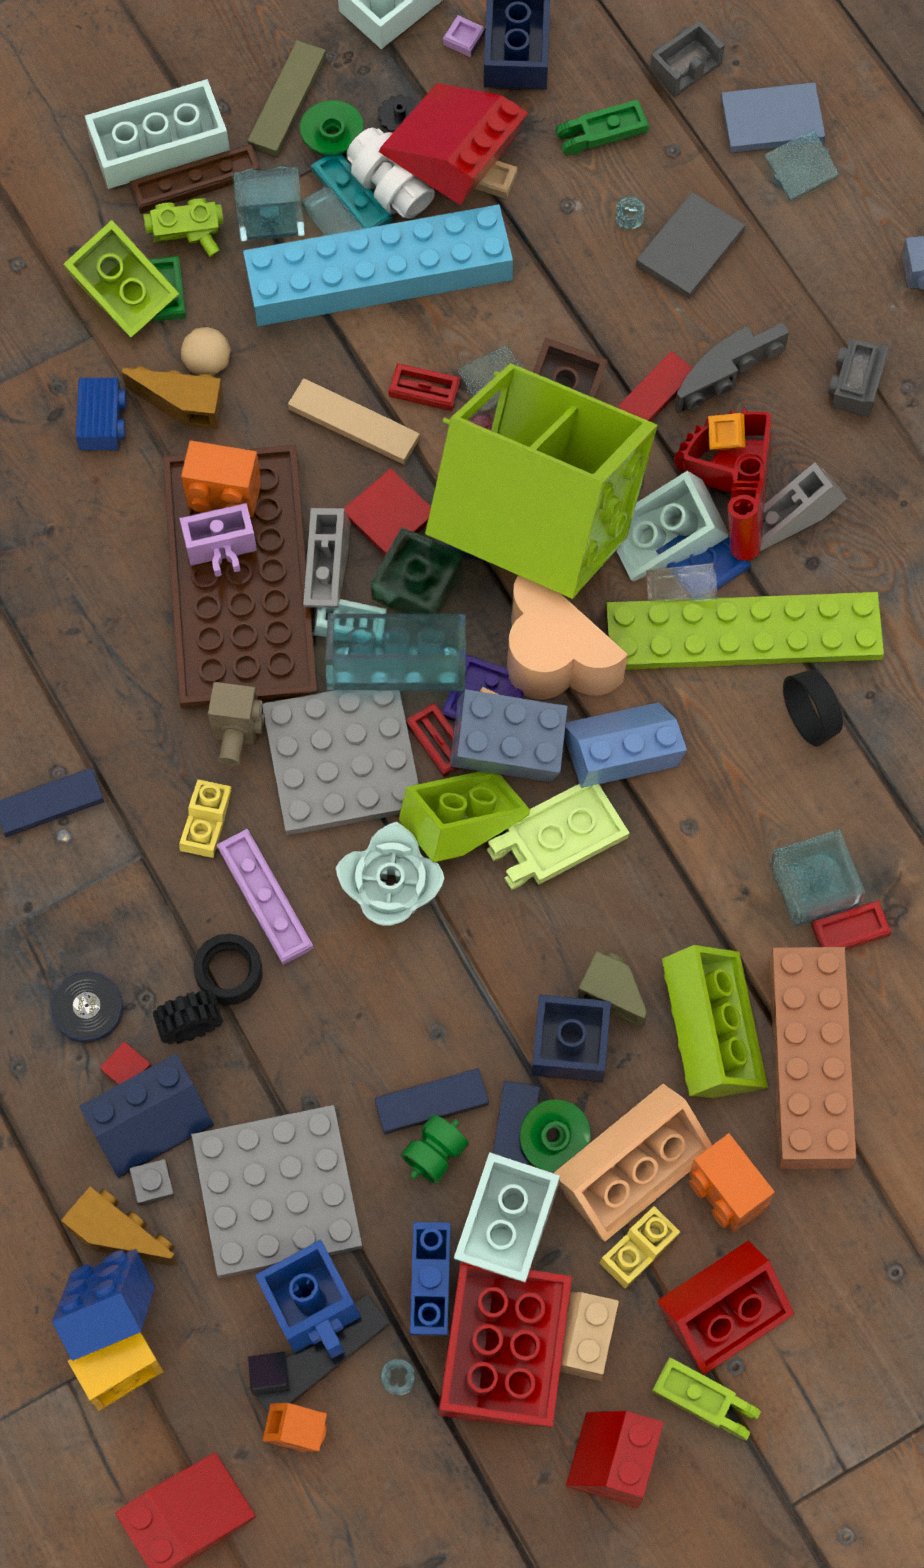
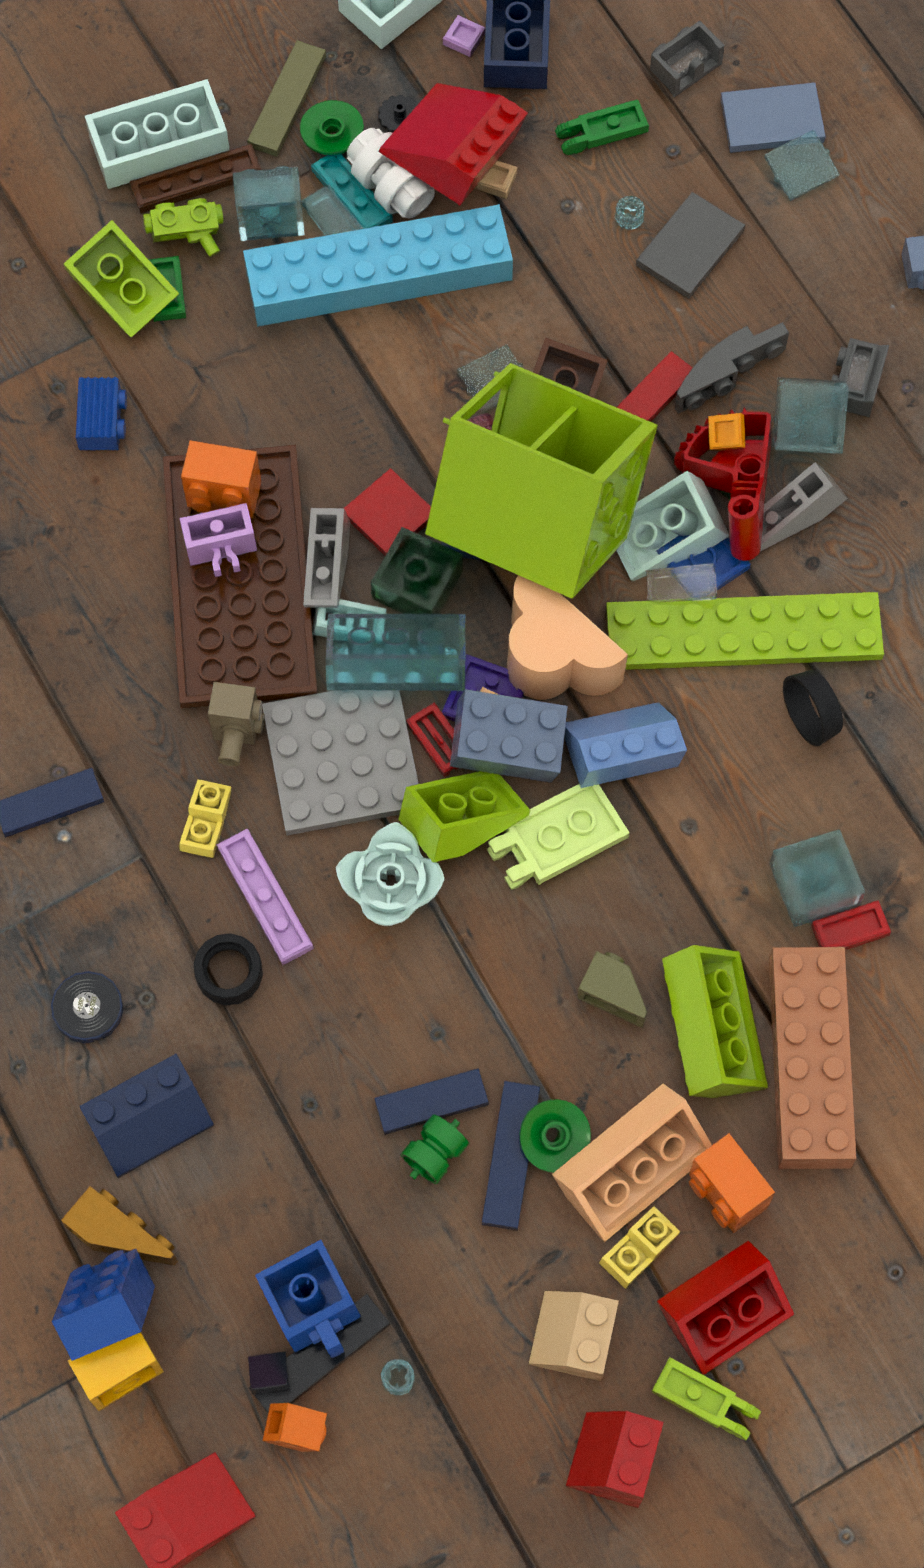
(124, 1064): red tile -> none
(152, 1182): flat silver plate -> none
(184, 397): pearl gold slope -> none
(187, 1017): black tyre -> none
(205, 351): tan hair -> none
(275, 1190): light grey plate -> none
(354, 421): tan tile -> none
(424, 392): red tile -> none
(430, 1278): blue slope -> none
(505, 1347): red slope -> none
(507, 1217): light aqua slope -> none
(571, 1038): dark blue brick -> none
(810, 415): none -> clear light blue brick

